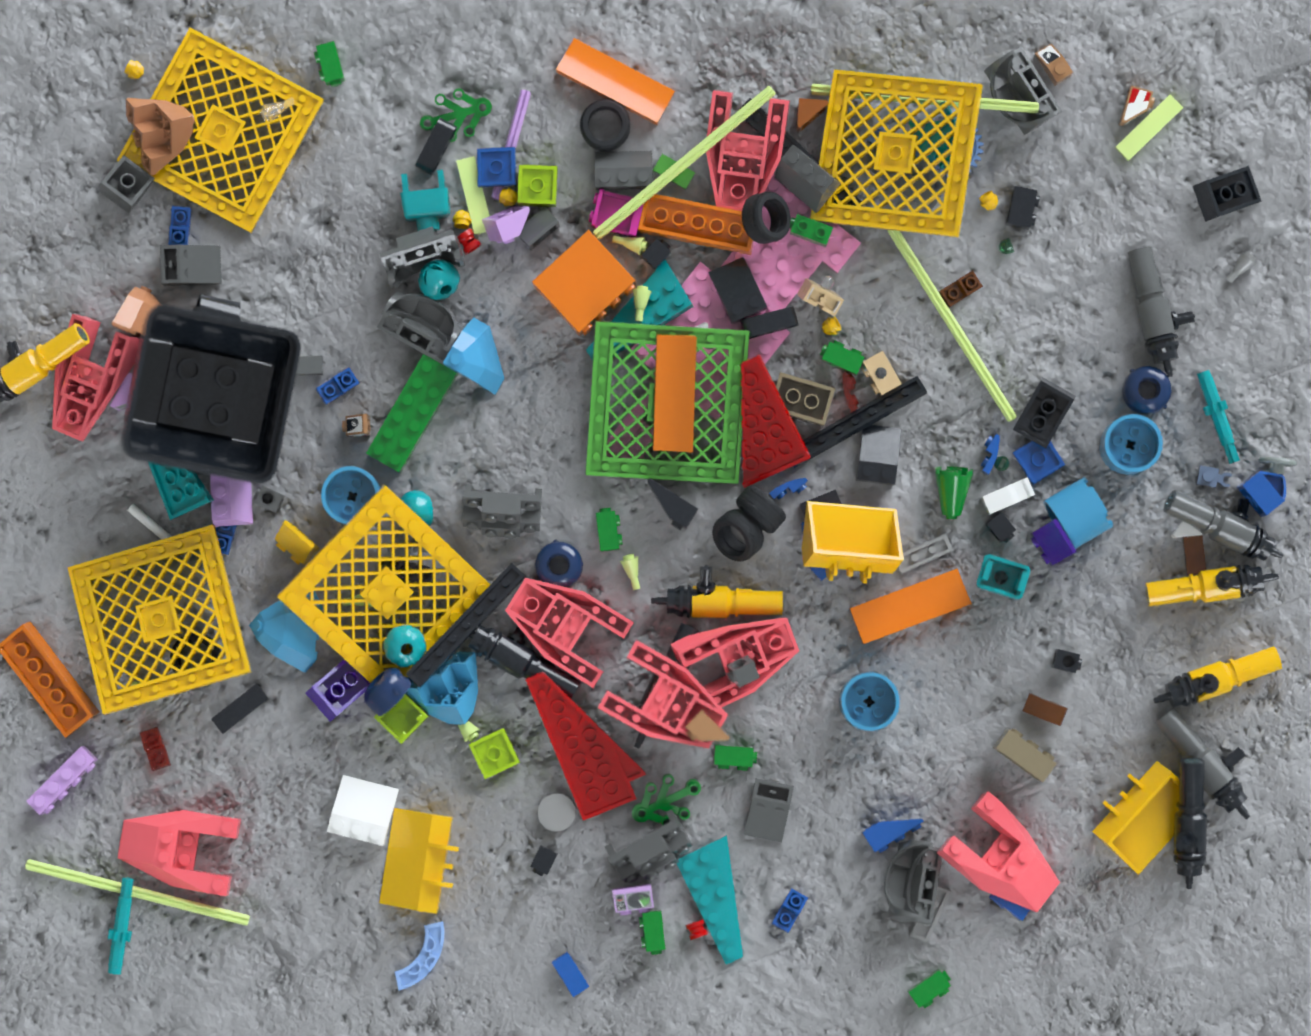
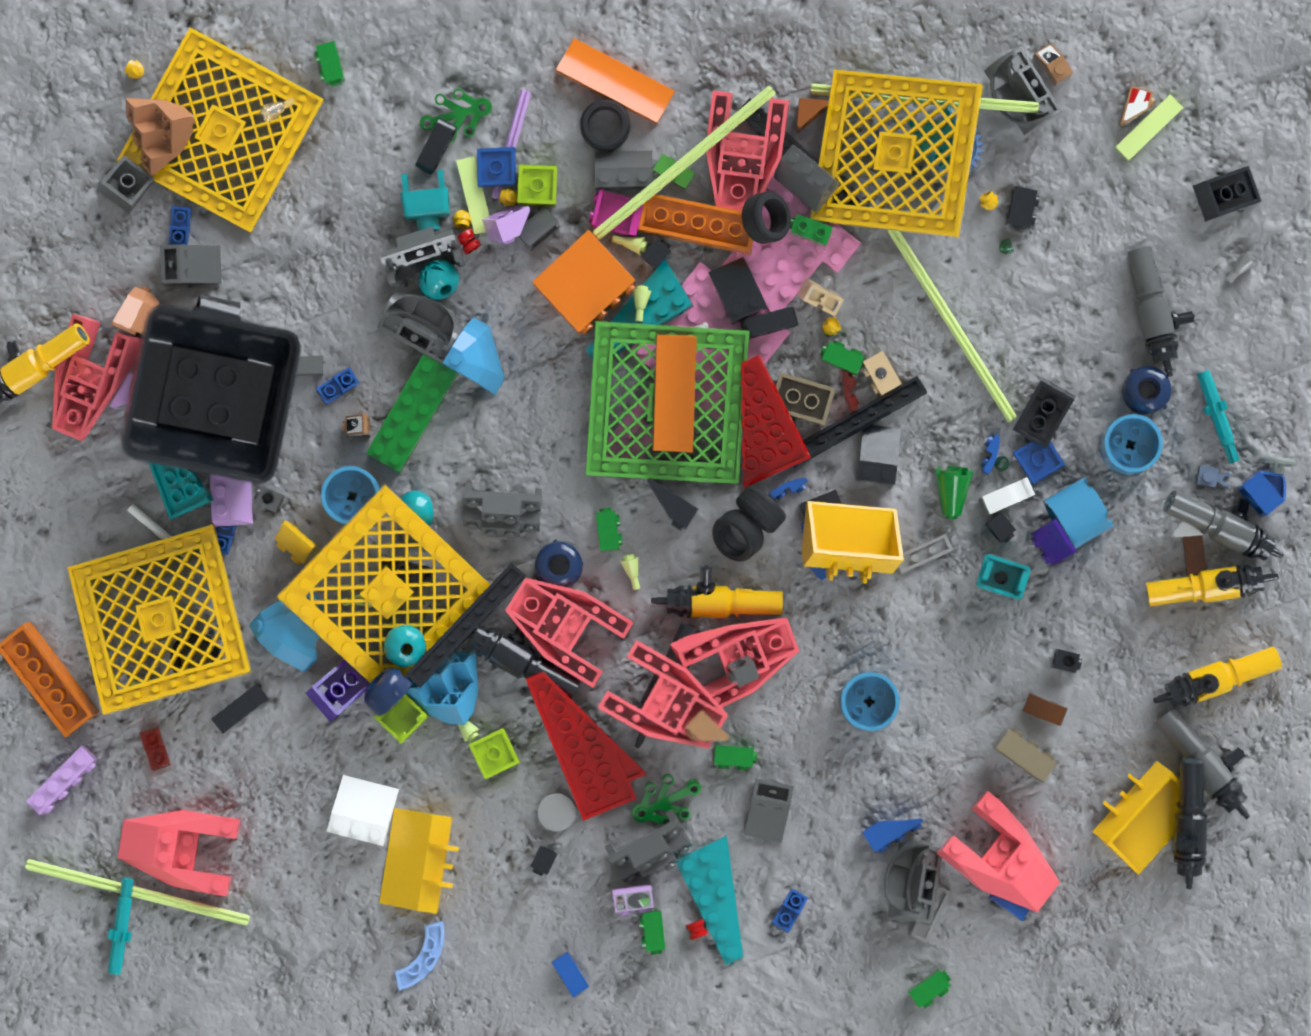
(910, 606): orange arch -> none
(960, 289): reddish brown slope -> none

